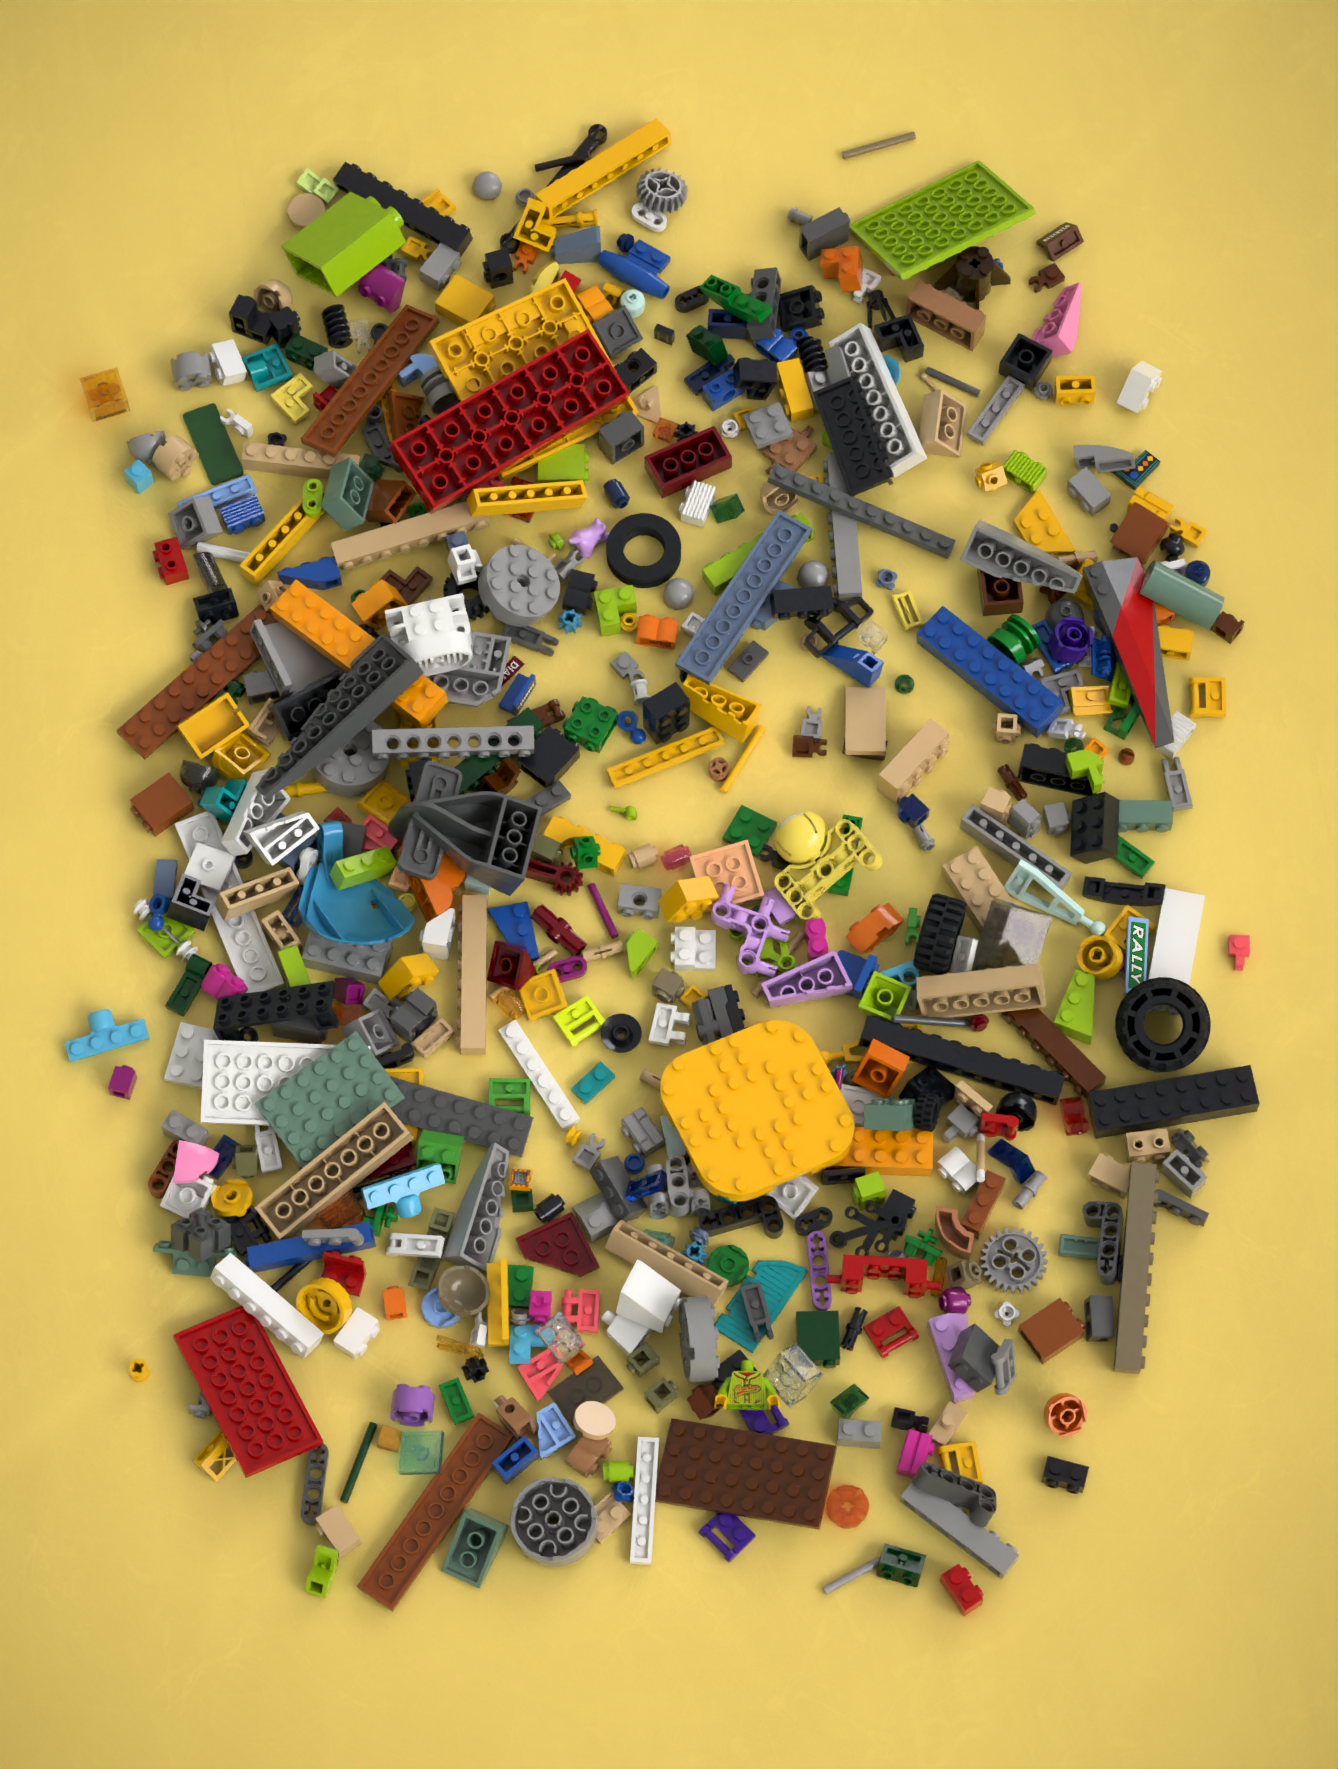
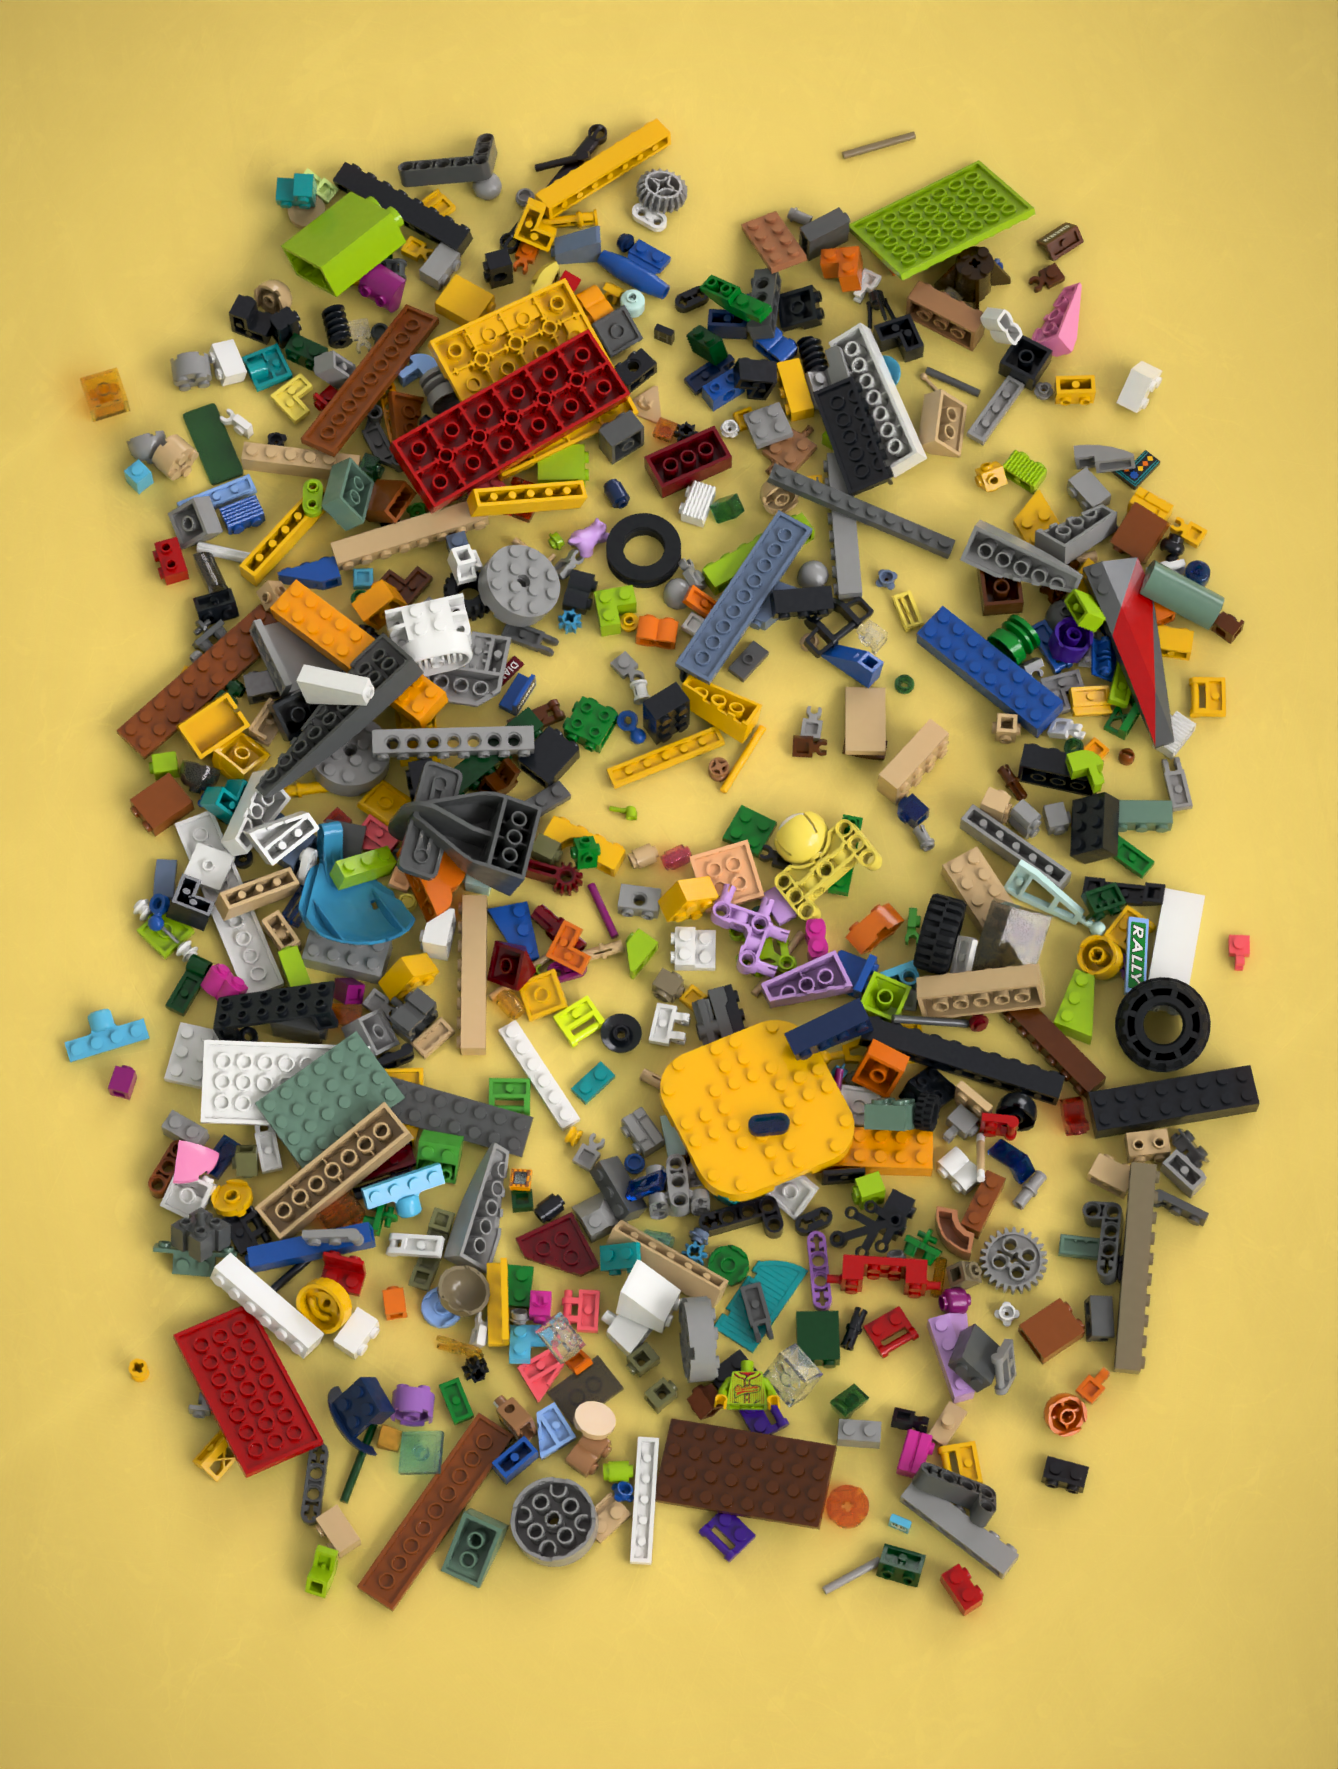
(164, 763): none -> lime brick
(297, 191): none -> teal brick
(334, 687): none -> white slope
(358, 1408): none -> dark blue piece
(362, 578): none -> medium azure tile
(452, 170): none -> dark grey beam
(563, 949): none -> orange plate
(619, 1257): none -> teal bracket
(692, 576): none -> light grey plate
(698, 601): none -> orange plate
(769, 1124): none -> clear blue tile
(774, 242): none -> nougat plate
(797, 331): blue plate -> none
(829, 1030): none -> dark blue wedge
(900, 1523): none -> medium azure tile
(1001, 326): none -> white brick
(1077, 534): none -> light grey wedge
(1084, 610): none -> lime brick
(1092, 1387): none -> orange plate
(1103, 902): none -> dark green bracket

